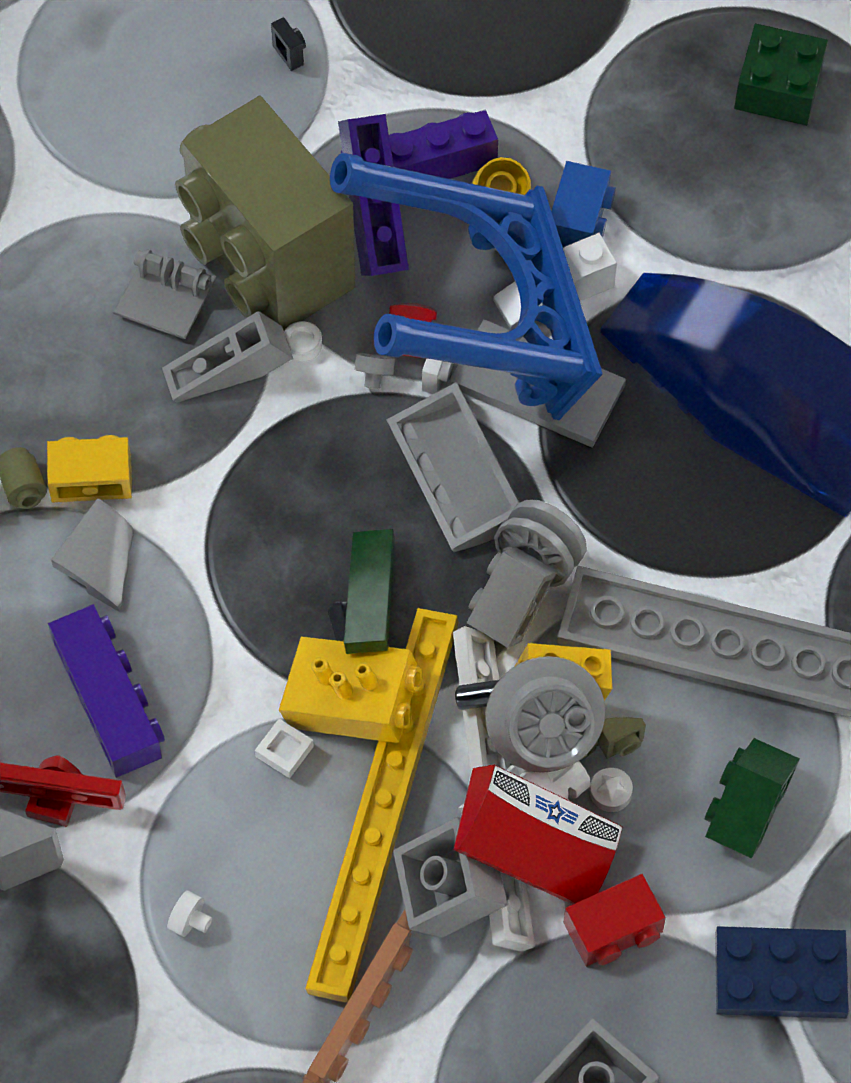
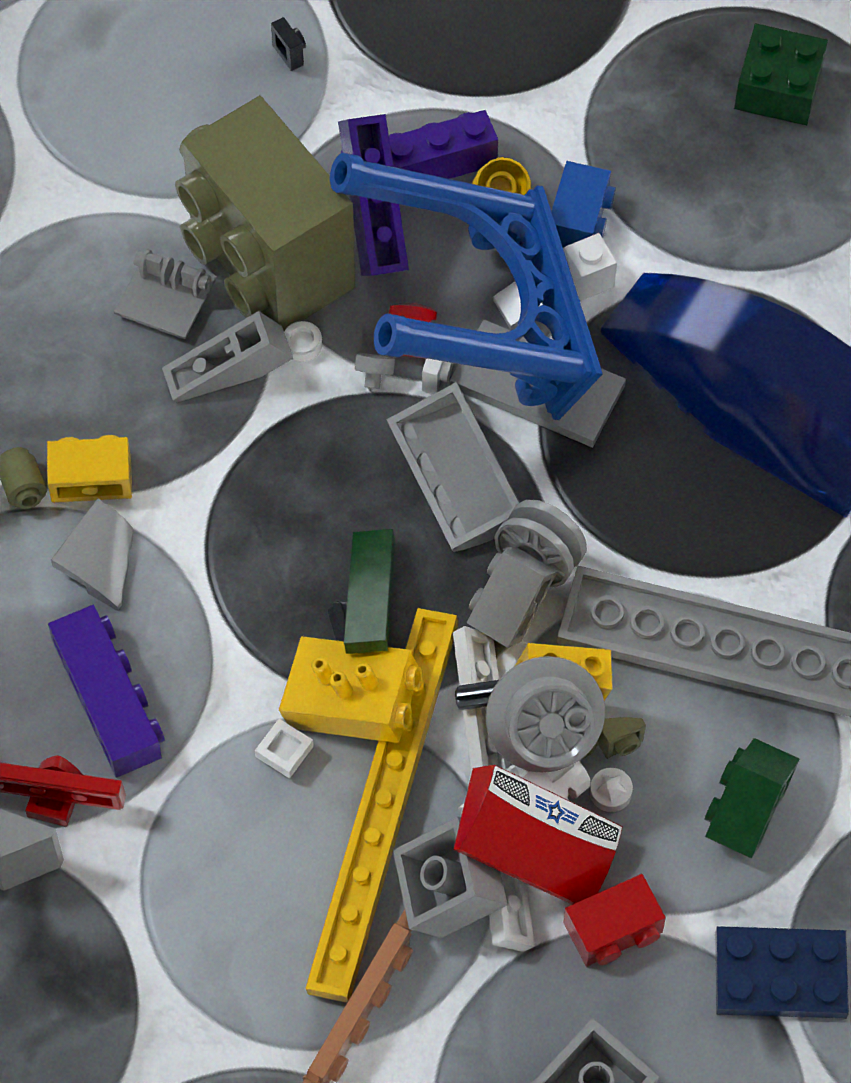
(188, 915): white tile -> none

